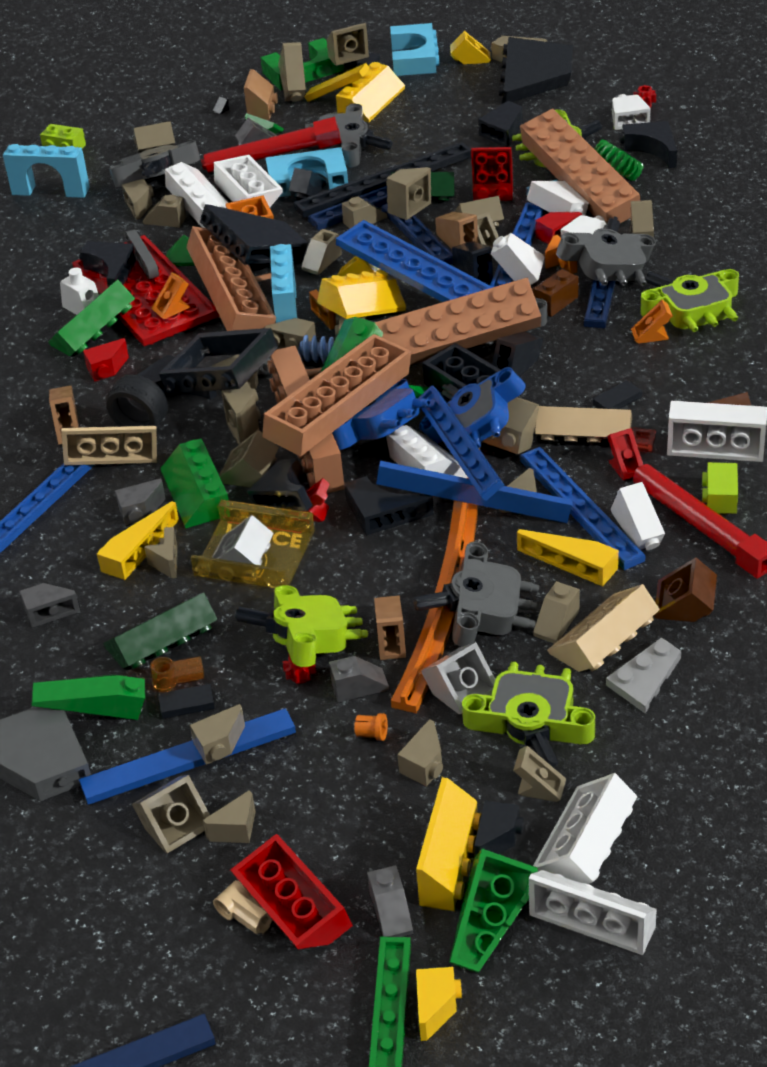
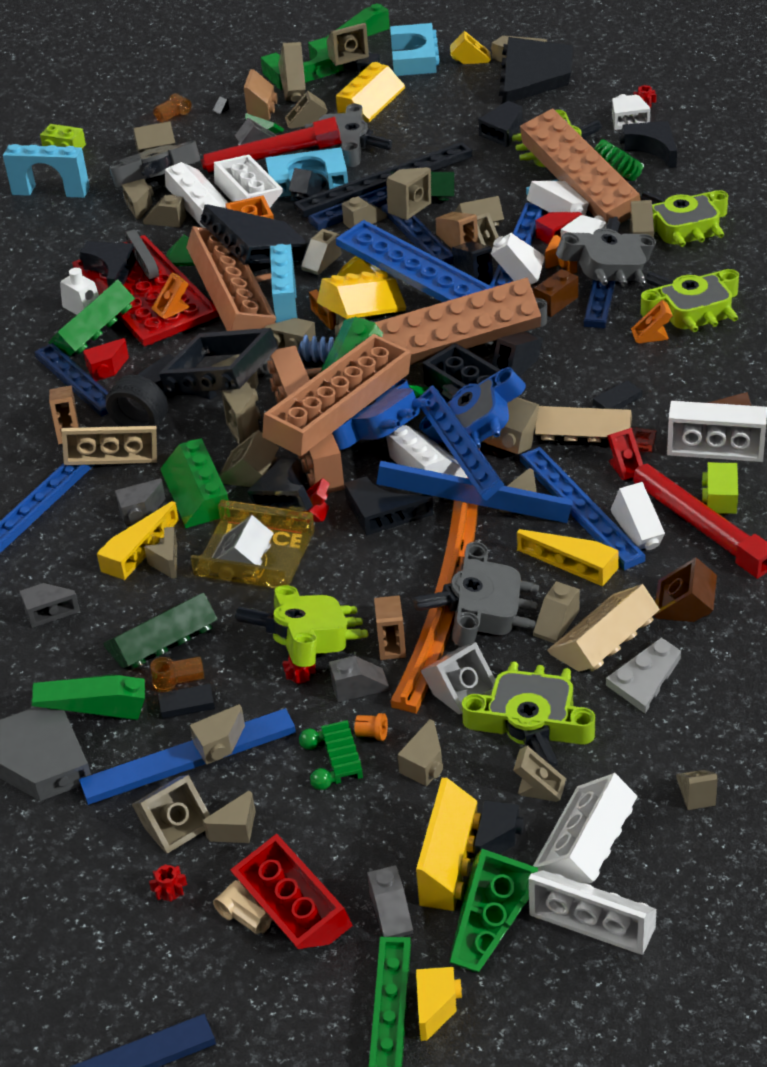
(71, 374): none -> dark blue tile
(168, 882): none -> red gear
(175, 105): none -> clear orange piece
(306, 111): none -> dark tan slope
(336, 82): yellow tile -> none
(340, 751): none -> green gear
(375, 17): none -> green wedge
(492, 173): red slope -> none
(688, 217): none -> lime piece
(698, 788): none -> dark tan slope

